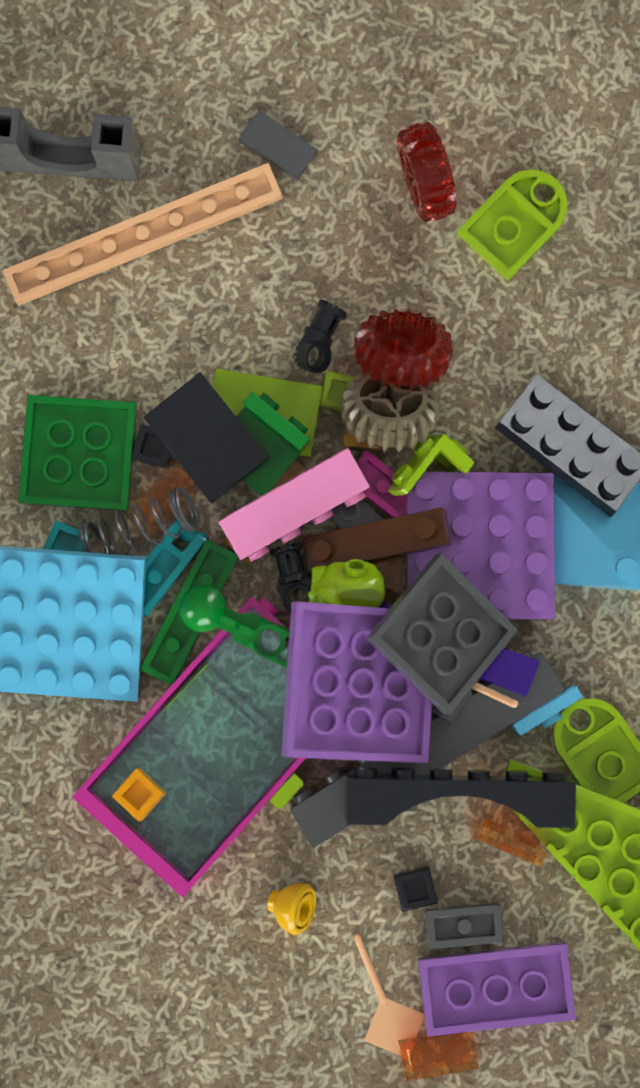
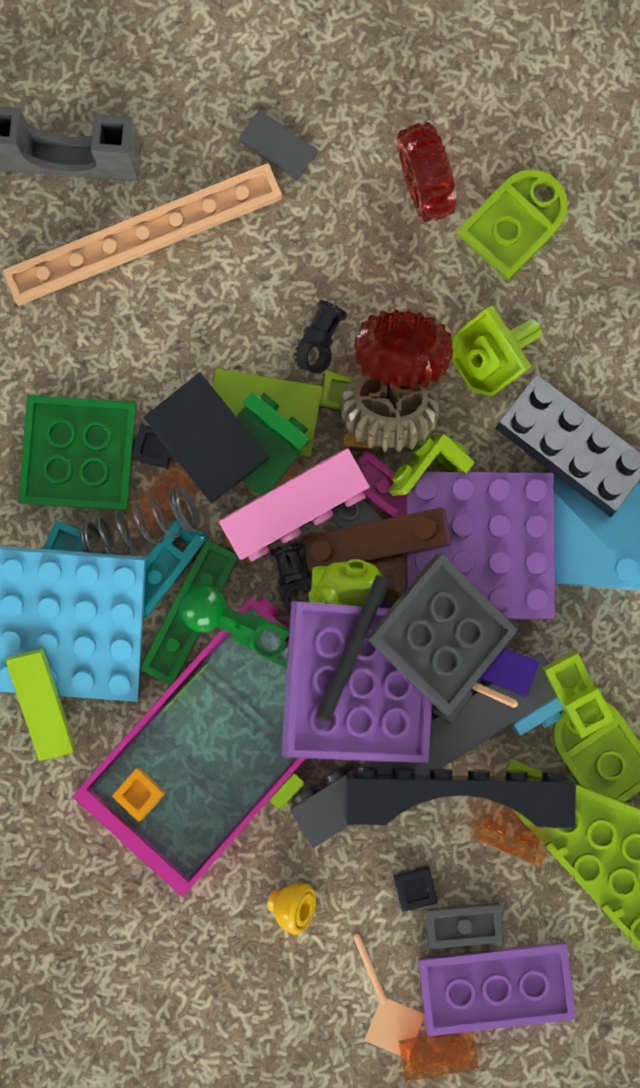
(40, 704): none -> lime tile
(352, 648): none -> pearl dark grey bar
(490, 353): none -> lime piece
(578, 694): none -> lime slope

